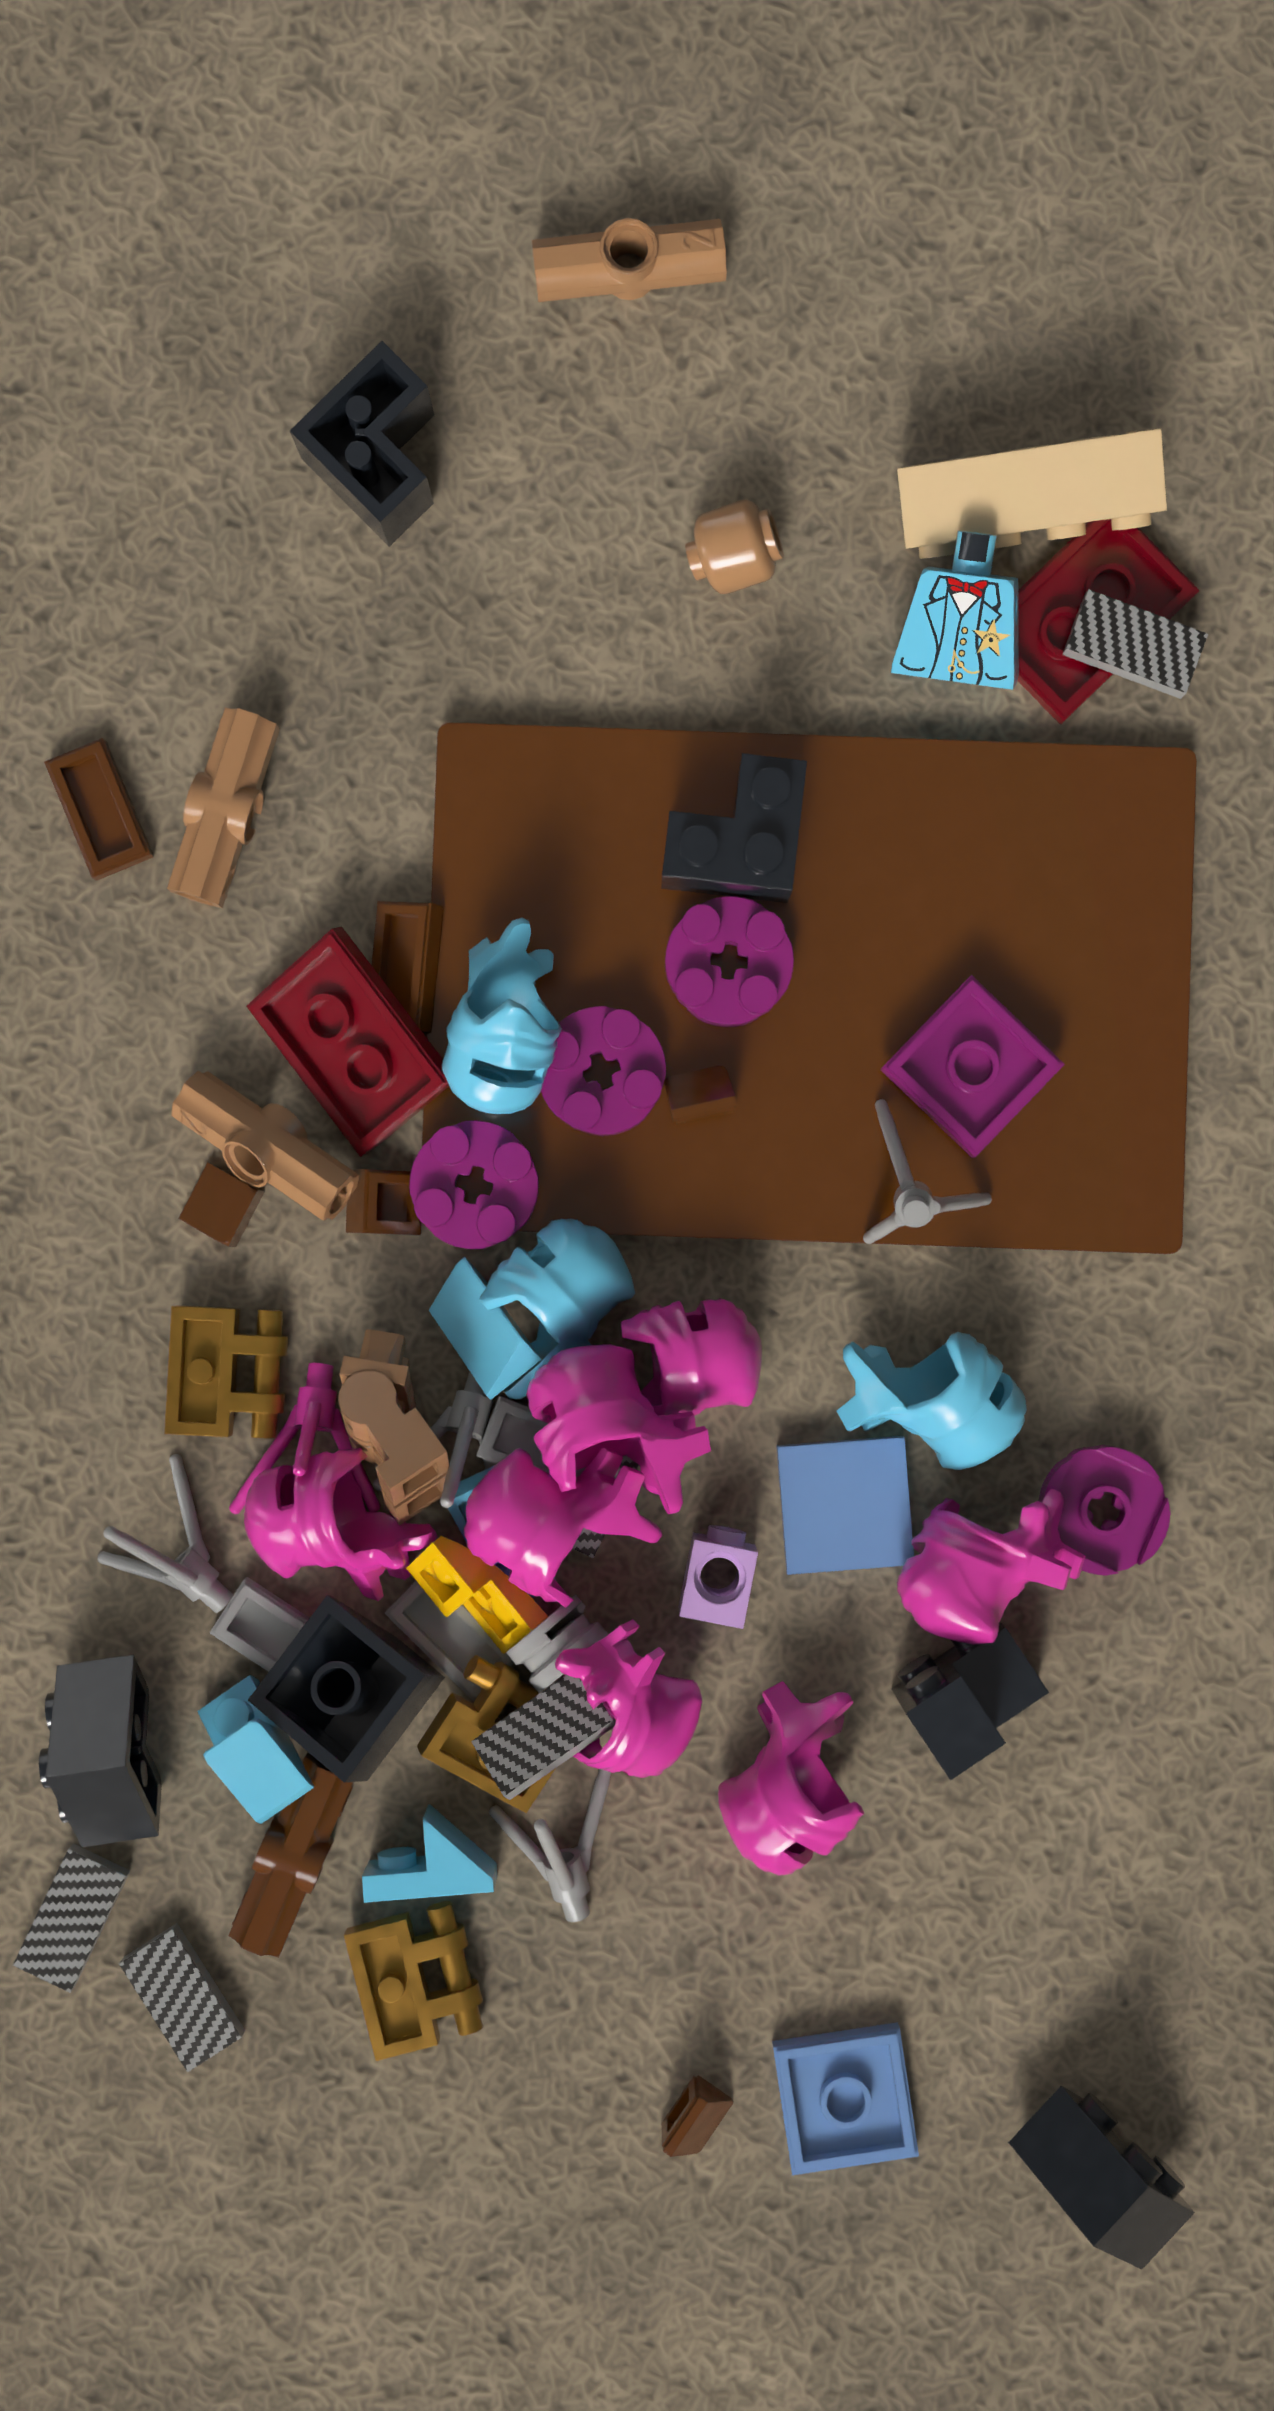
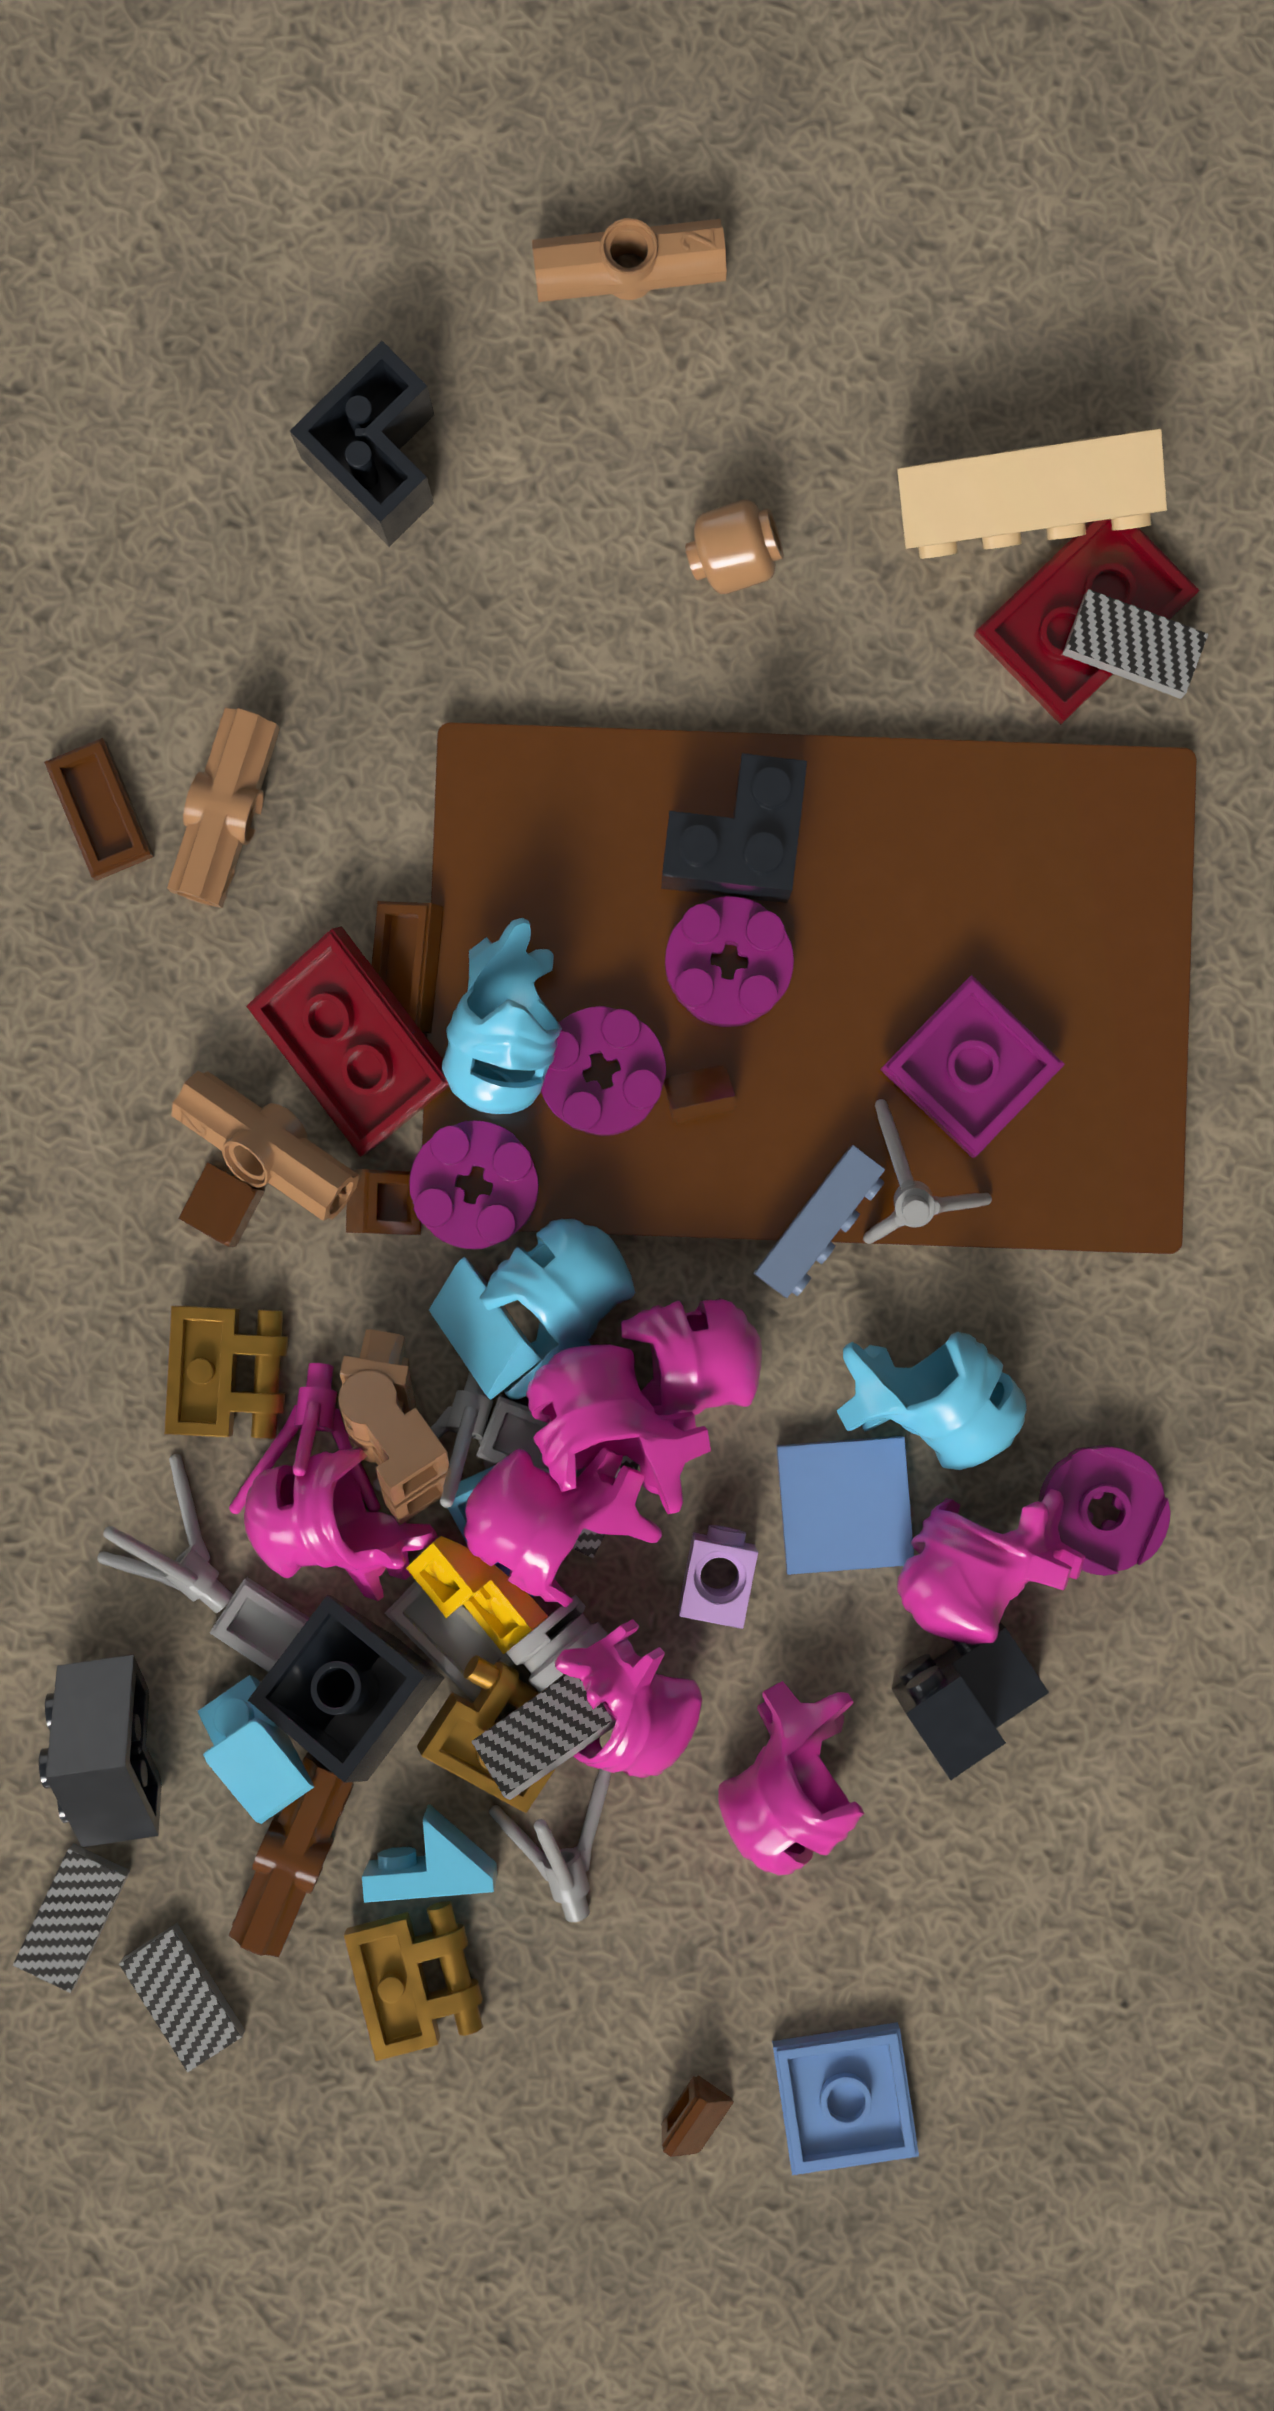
(818, 1222): none -> sand blue piece
(963, 621): medium azure torso -> none
(1107, 2189): black brick -> none

